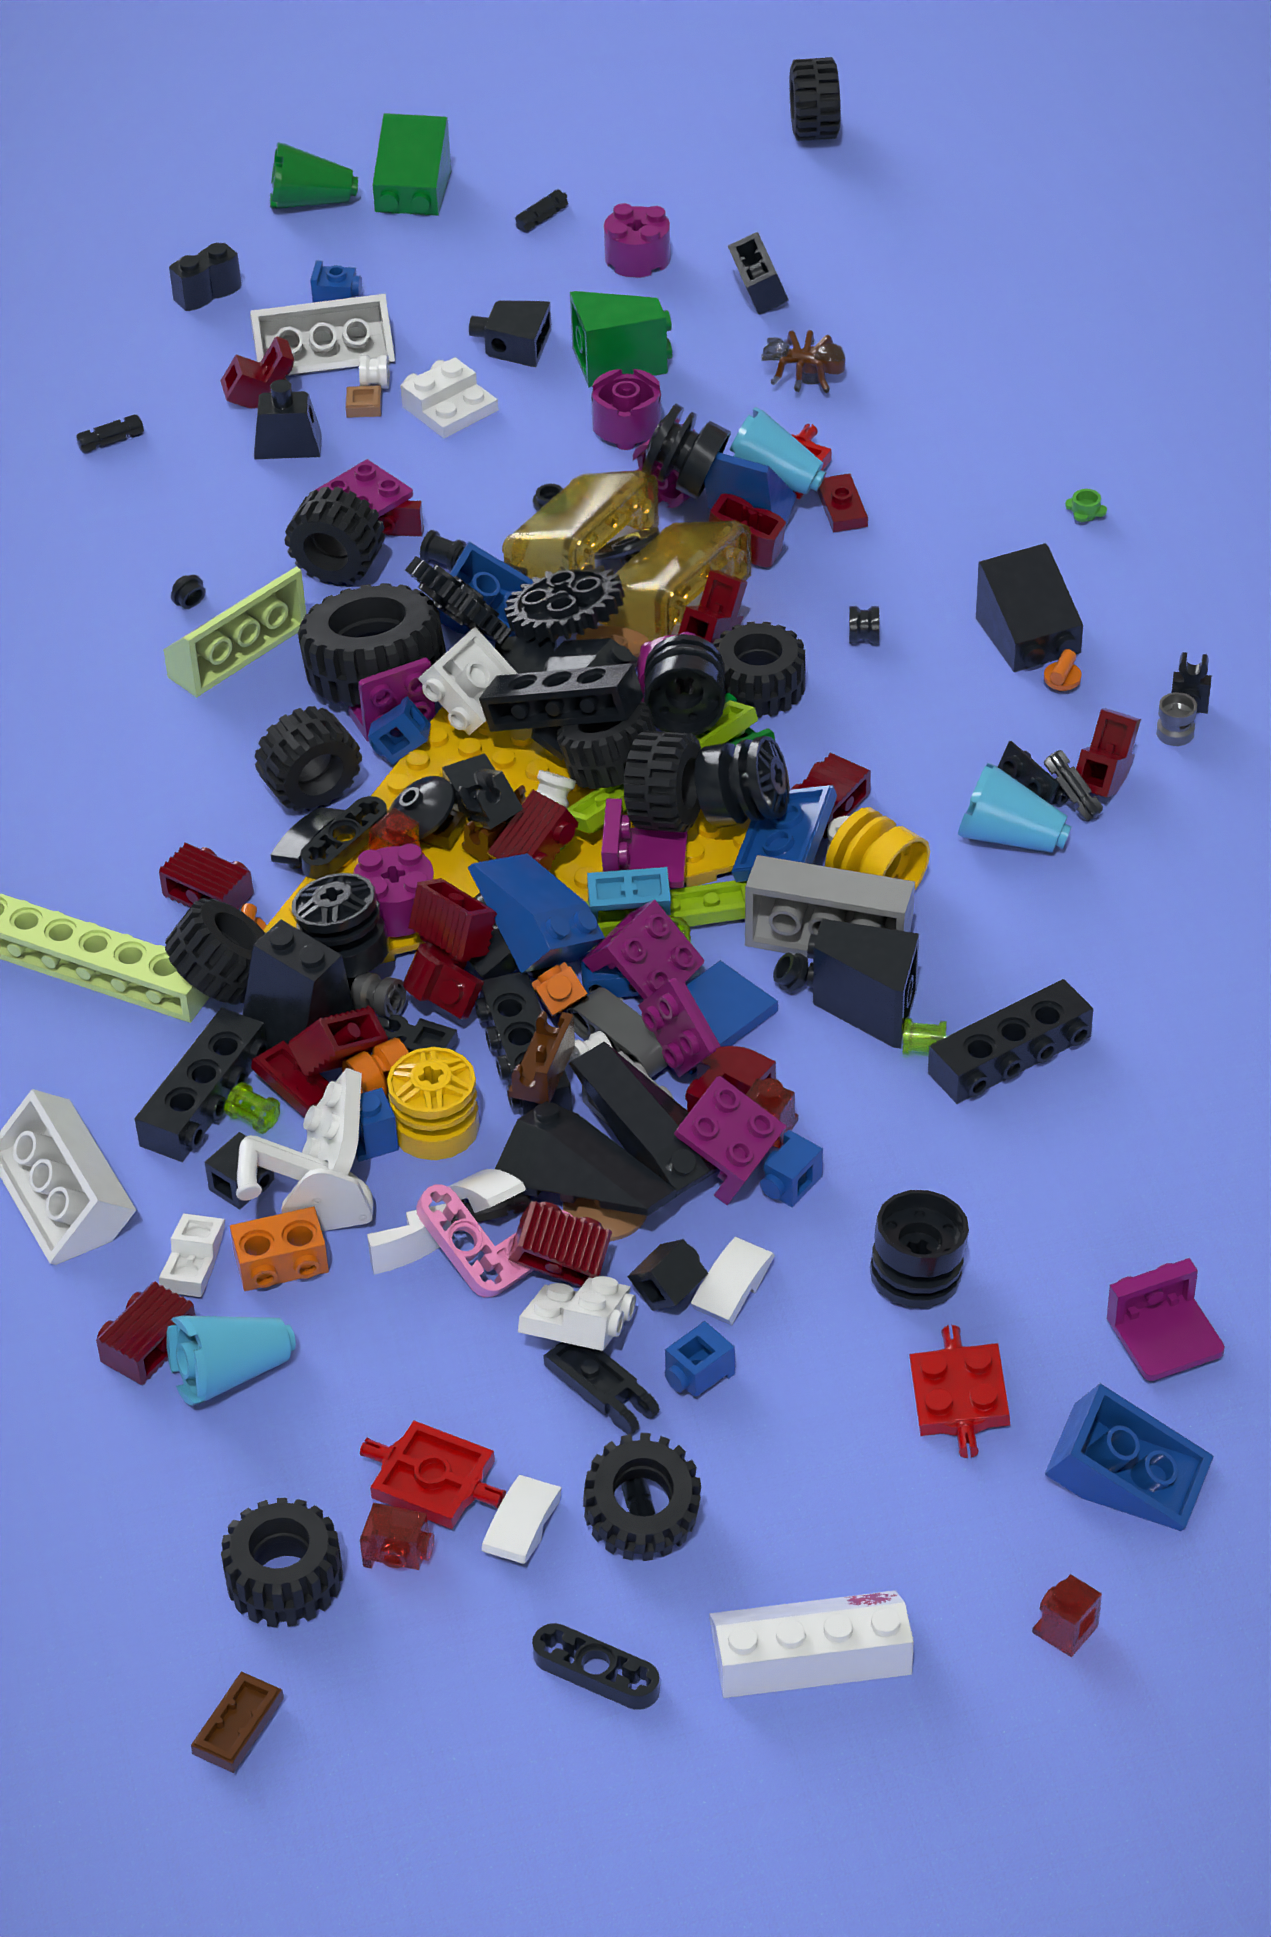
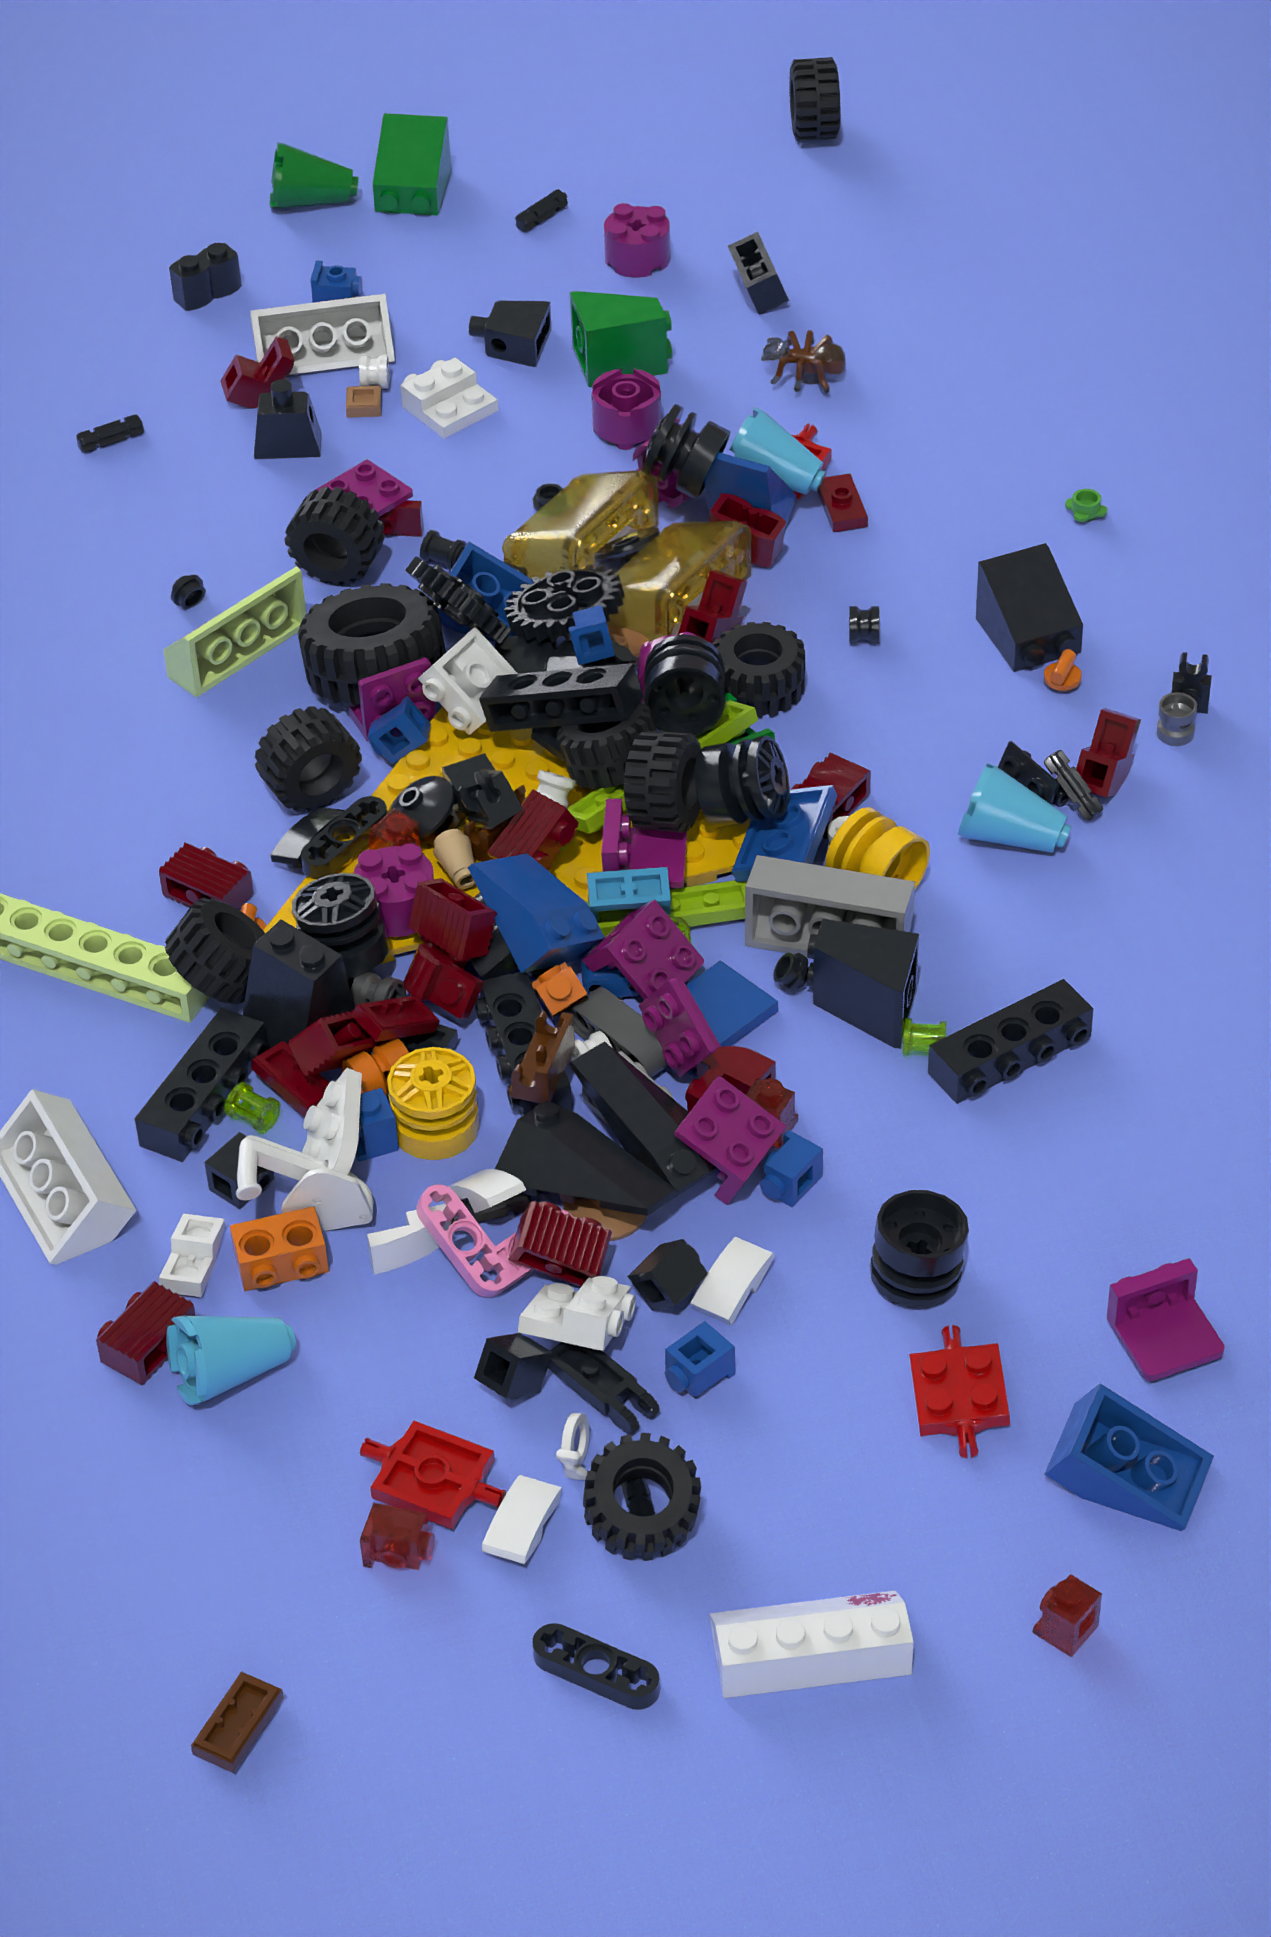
(287, 1591): black tyre -> none
(395, 1018): none -> dark red plate
(455, 855): none -> tan cone
(513, 1365): none -> black brick
(566, 1455): none -> white piece
(591, 635): none -> blue brick

